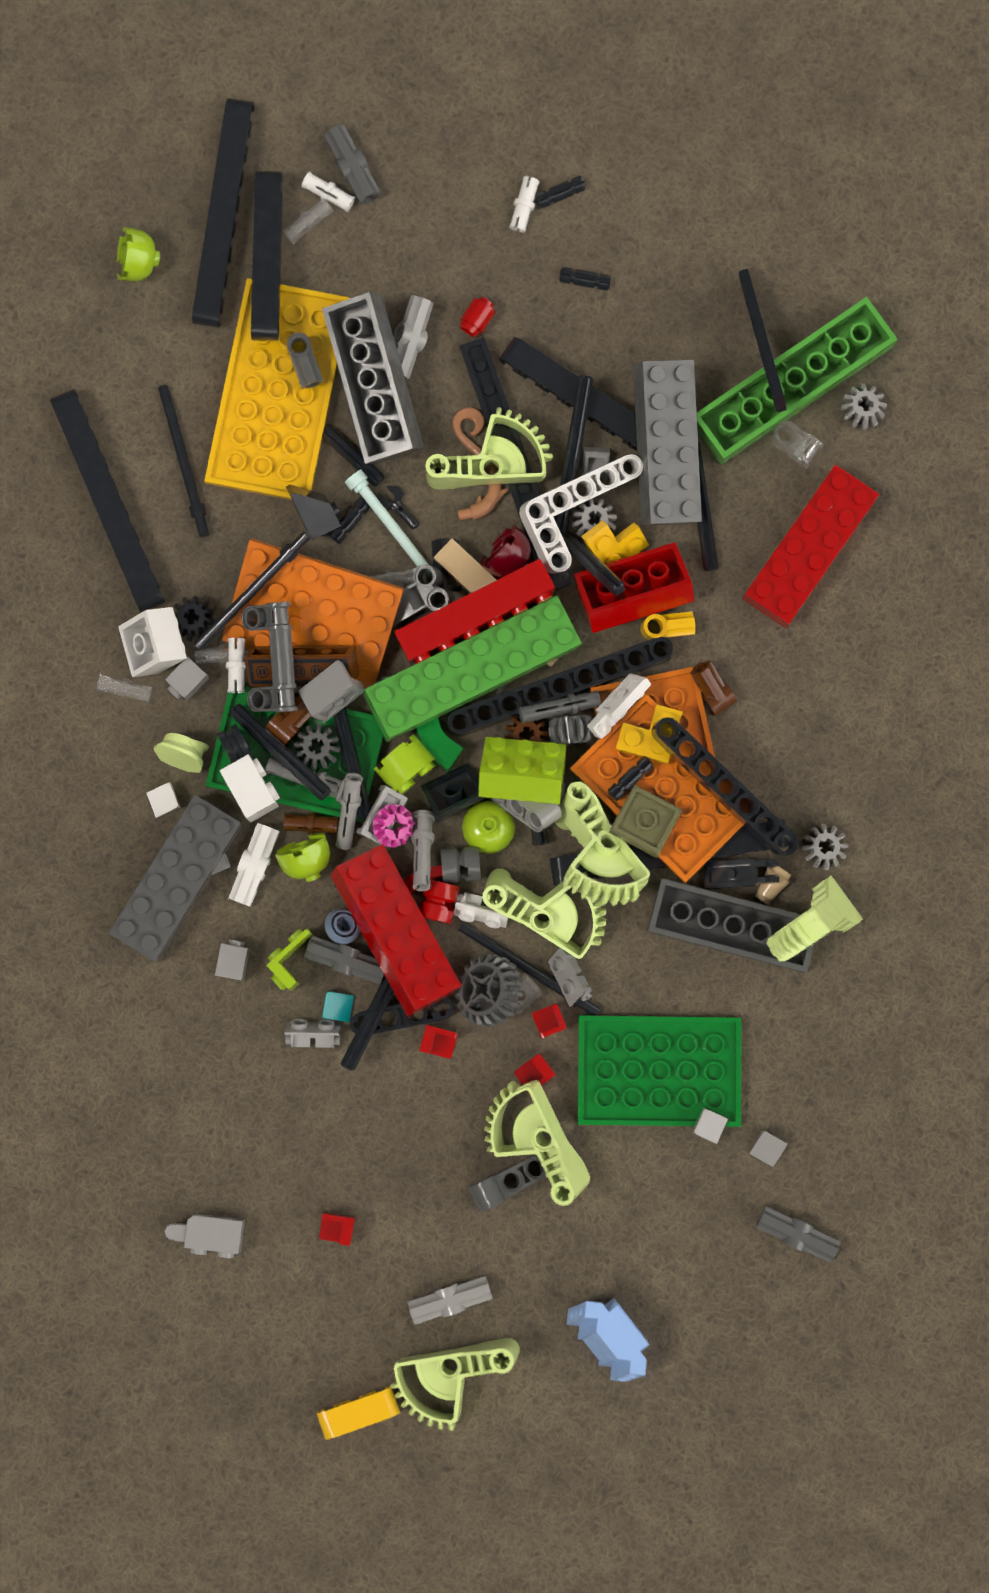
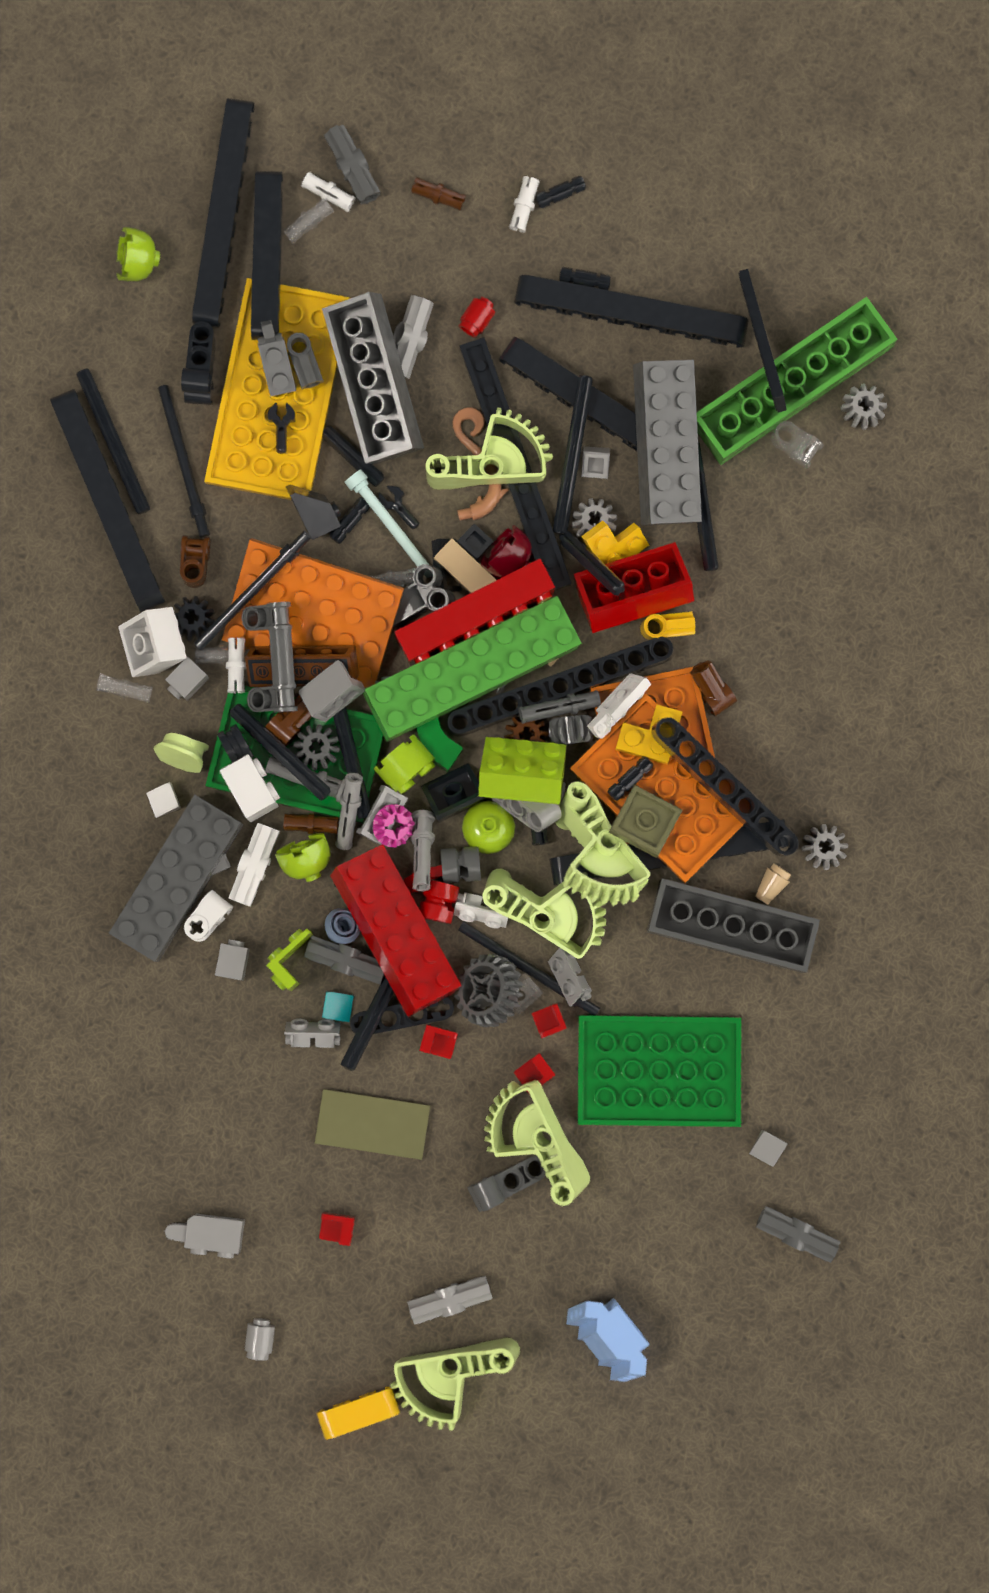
(113, 441): none -> black axle
(194, 555): none -> reddish brown piece
(197, 379): none -> black piece
(210, 913): none -> white piece
(259, 1339): none -> light grey brick
(275, 361): none -> hinge
(281, 426): none -> black bar
(372, 1124): none -> olive tile
(438, 193): none -> reddish brown pin
(475, 541): none -> black plate
(570, 499): white beam -> none
(632, 310): none -> black beam
(709, 1125): light grey slope -> none
(737, 873): black hinge -> none
(810, 546): red brick -> none
(828, 912): yellowish green arm -> none

